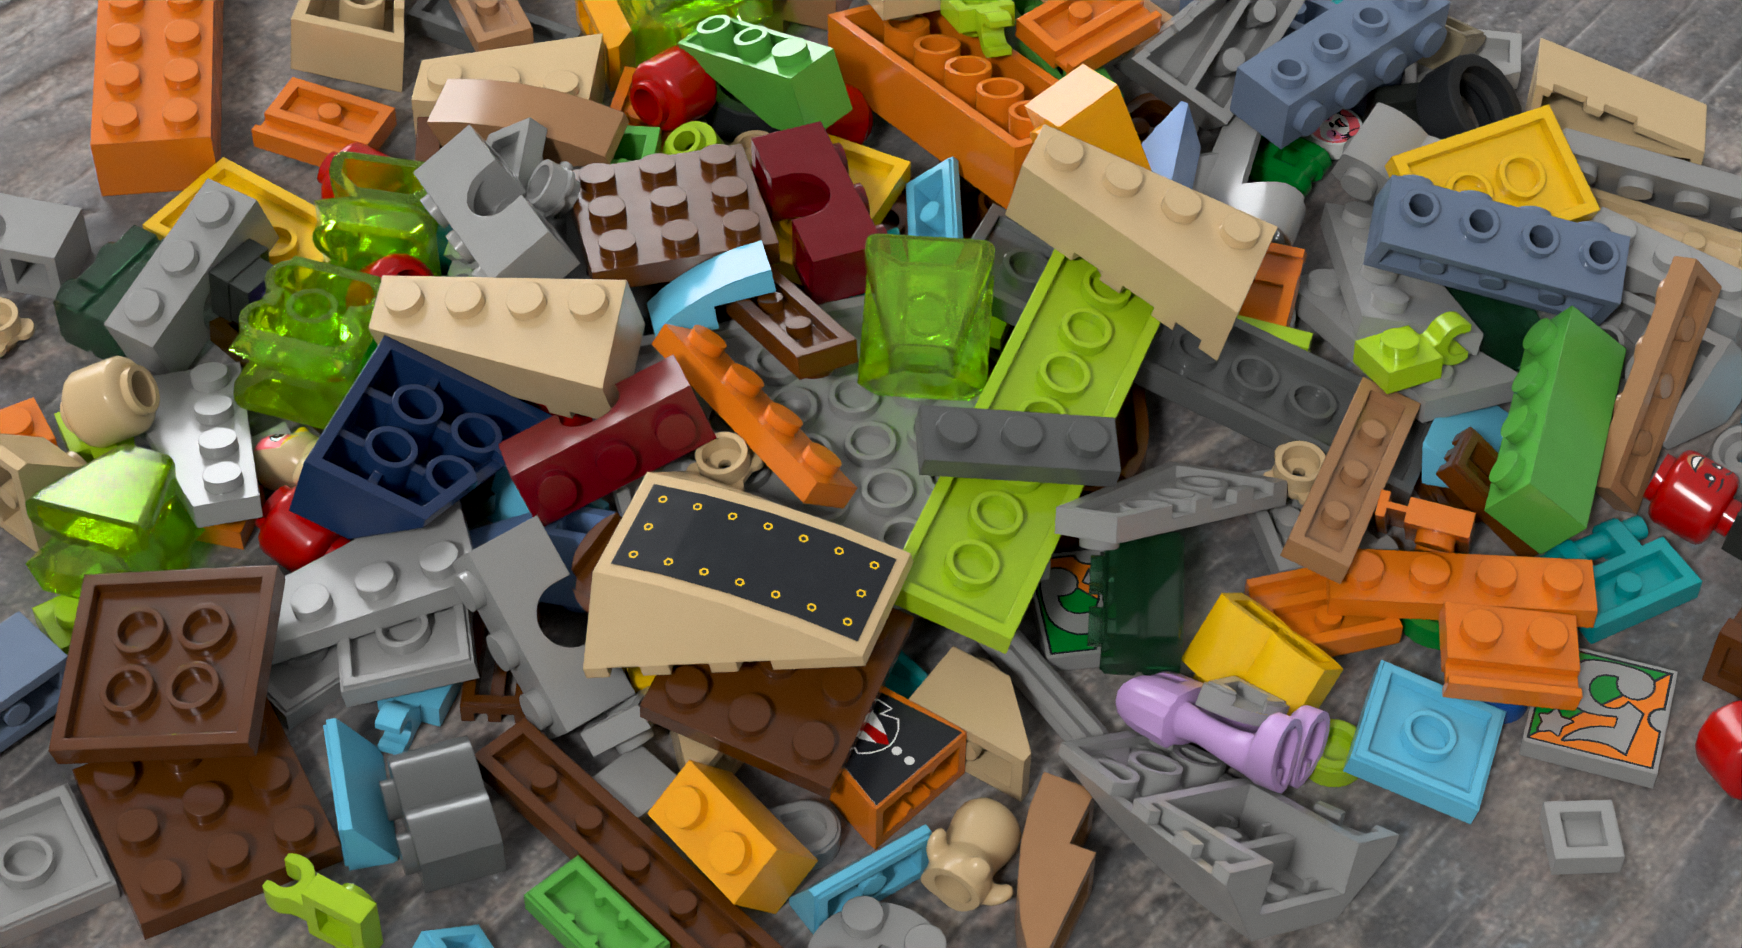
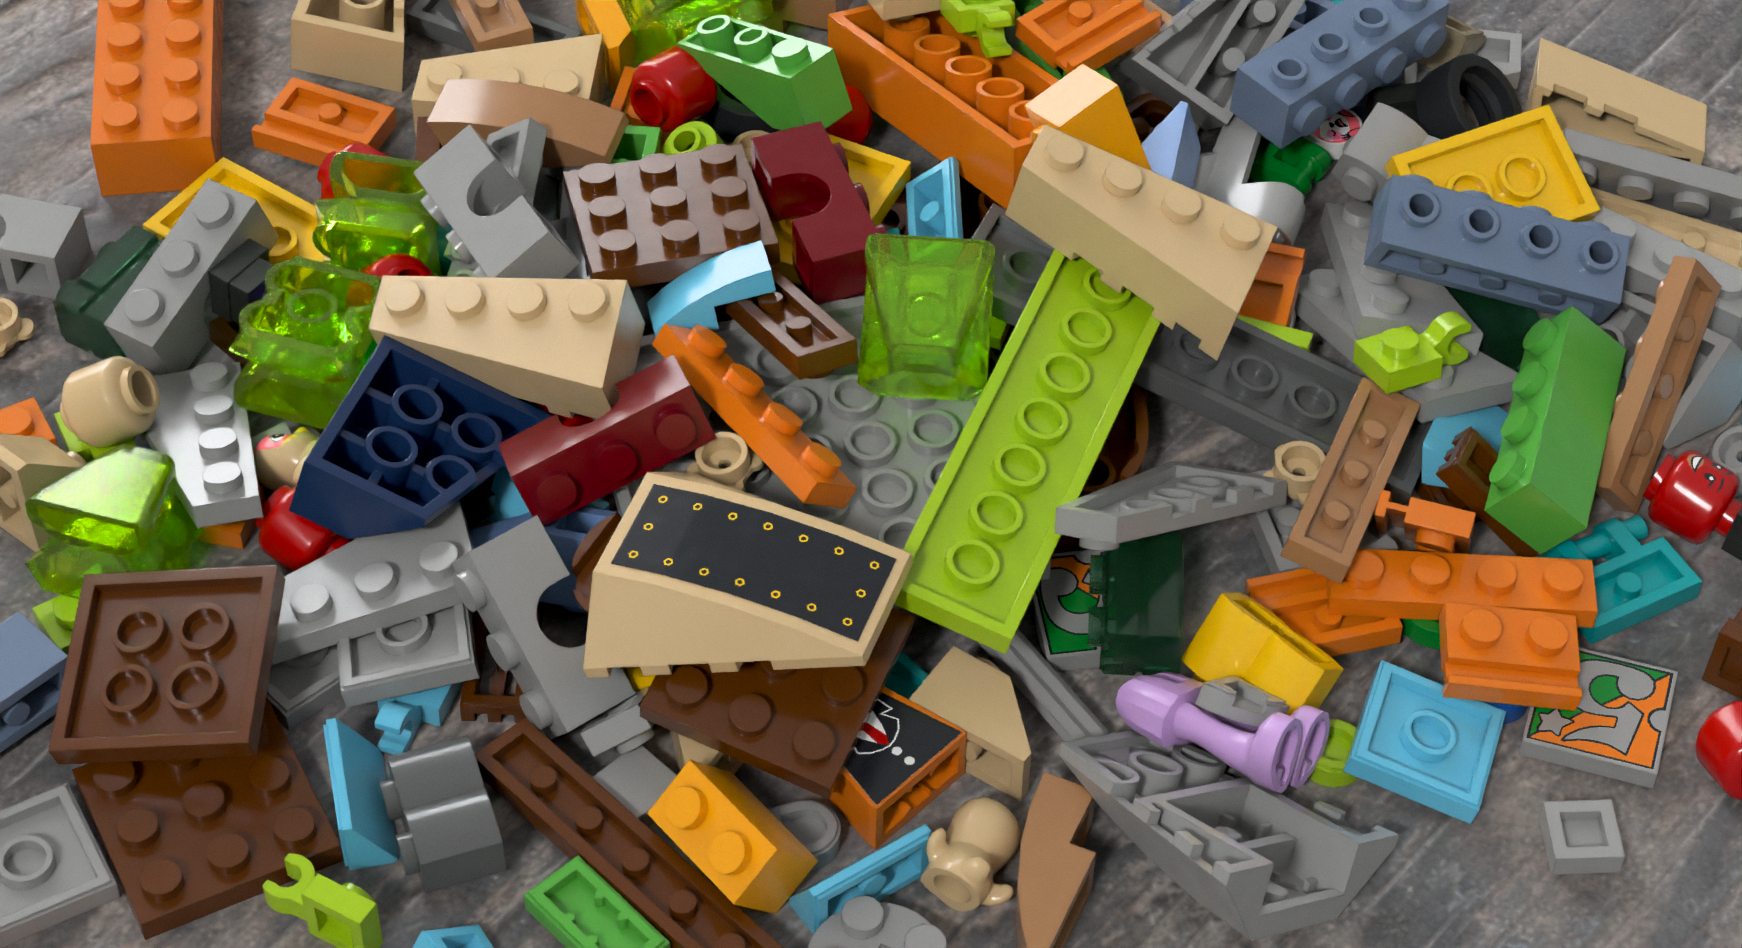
(552, 188): light grey plate -> none
(1017, 446): dark grey plate -> none

